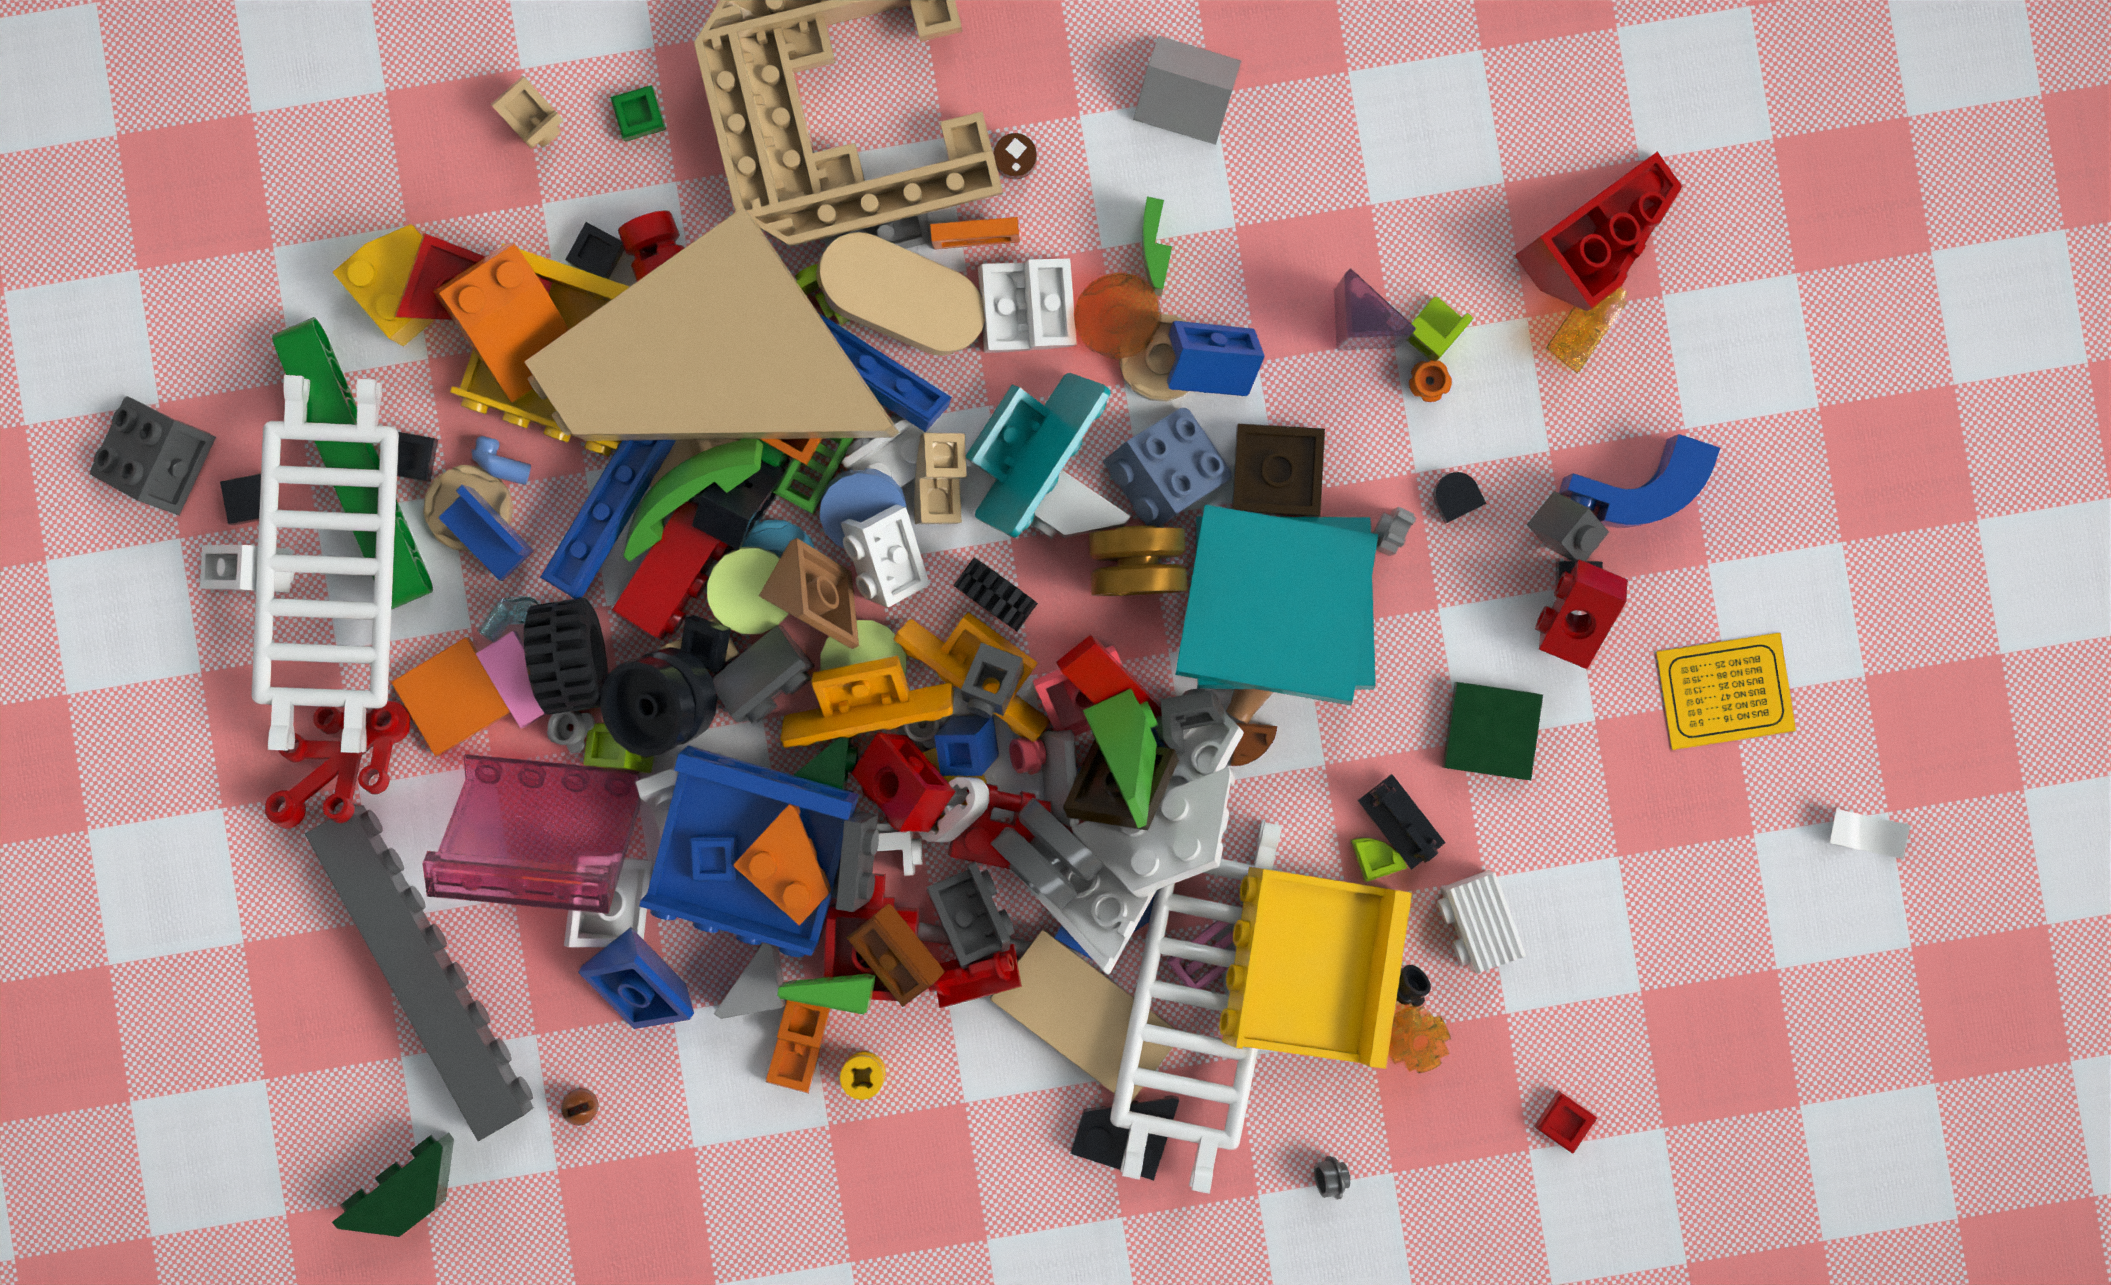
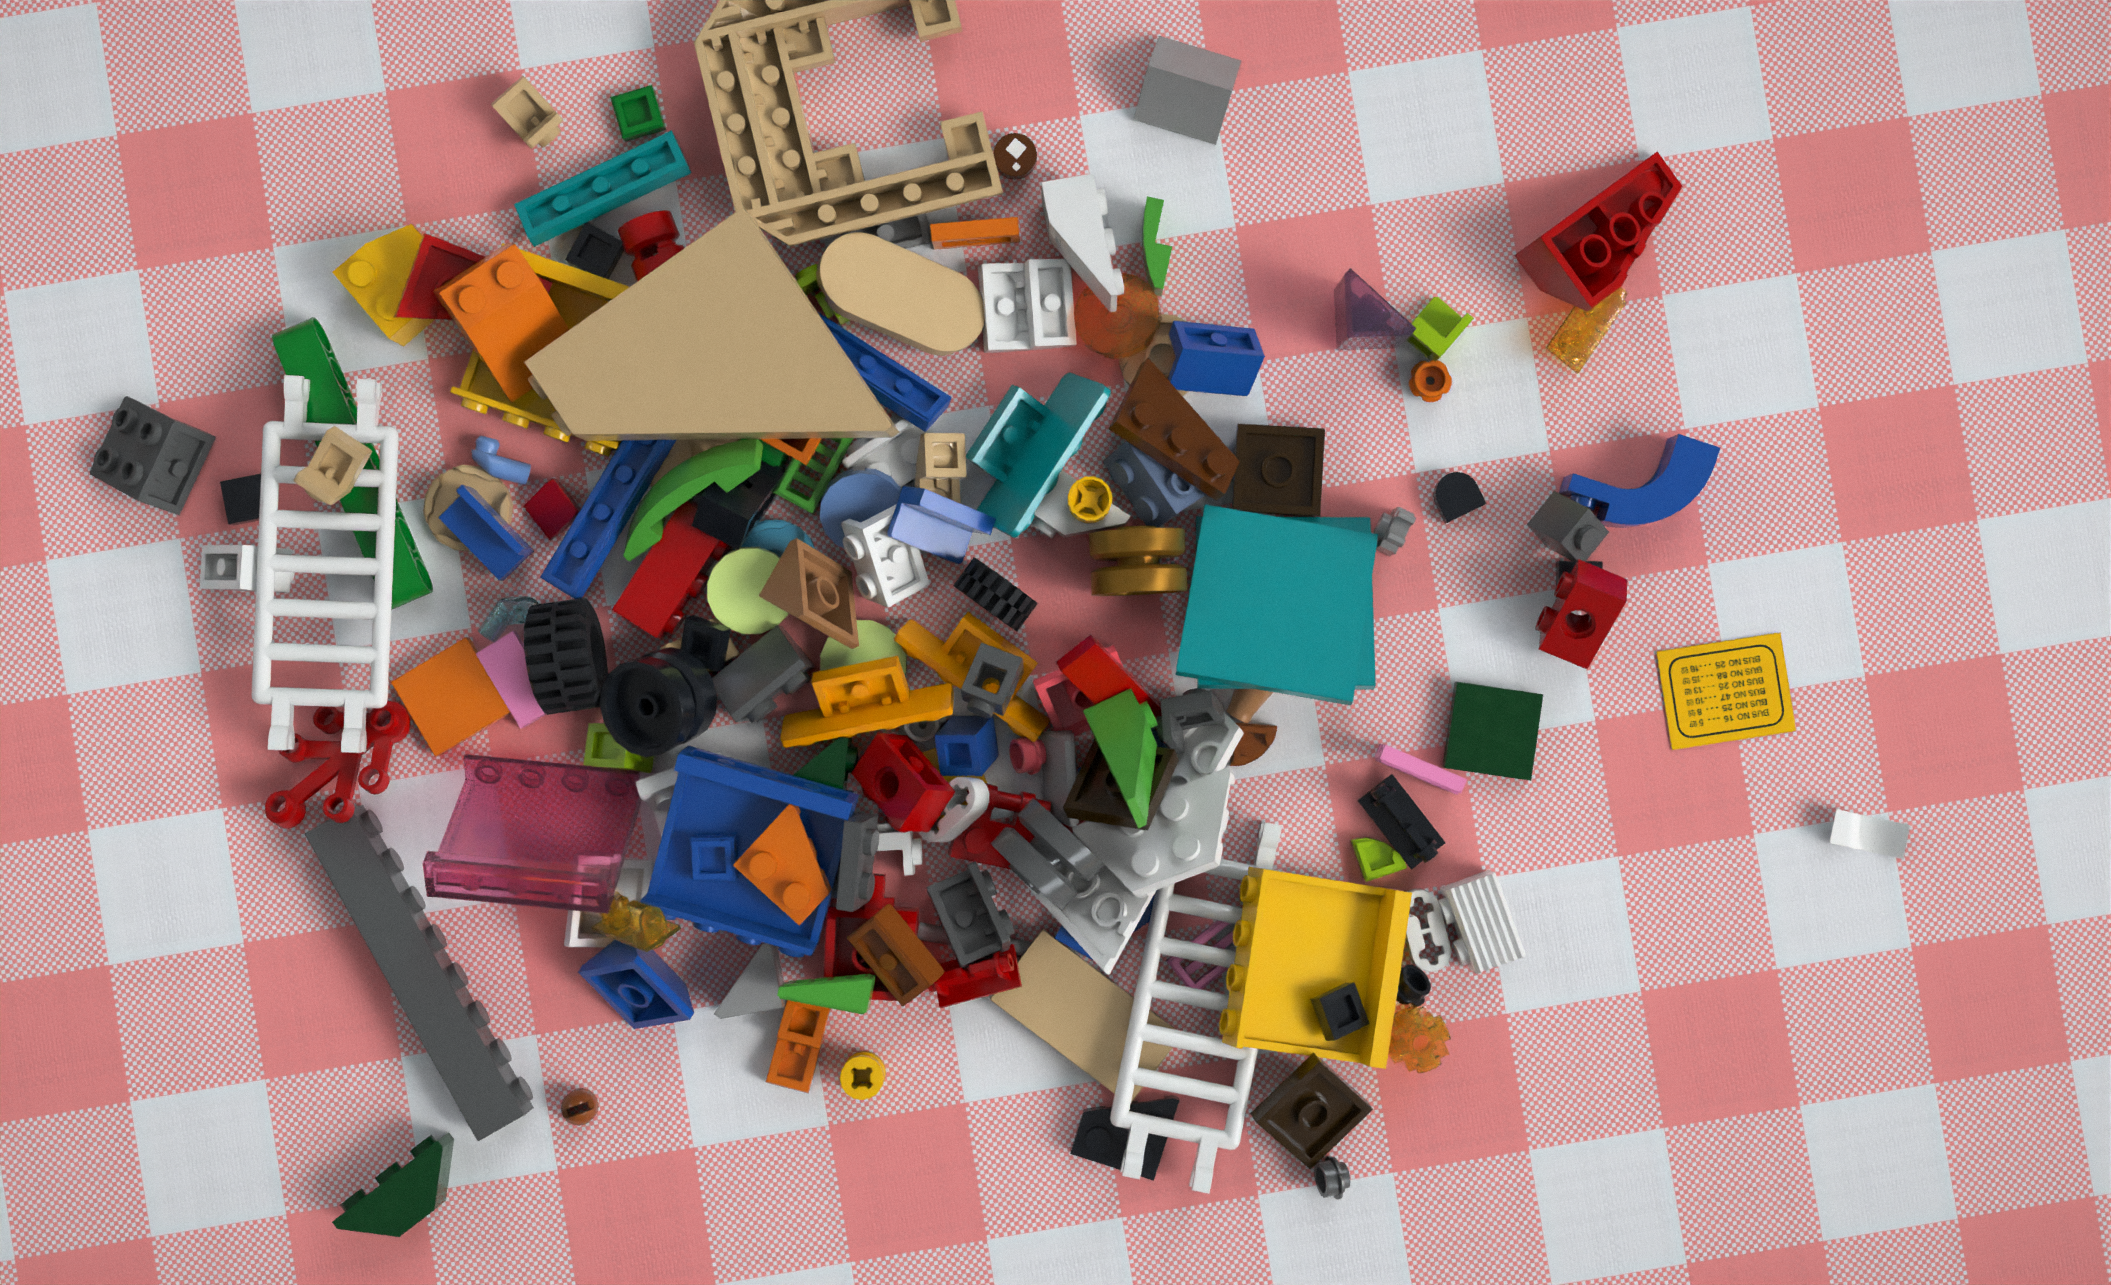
(333, 467): none -> tan bracket
(416, 456): black tile -> none
(552, 508): none -> red slope
(559, 731): light grey plate -> none
(602, 188): none -> teal plate
(635, 924): none -> clear yellow hinge
(936, 523): none -> panel
(1077, 231): none -> white slope
(1091, 494): none -> yellow wheel
(1173, 433): none -> reddish brown wing
(1311, 1111): none -> dark brown plate
(1340, 1011): none -> black tile
(1420, 769): none -> bright pink tile
(1434, 927): none -> white beam
(1565, 1122): red tile -> none

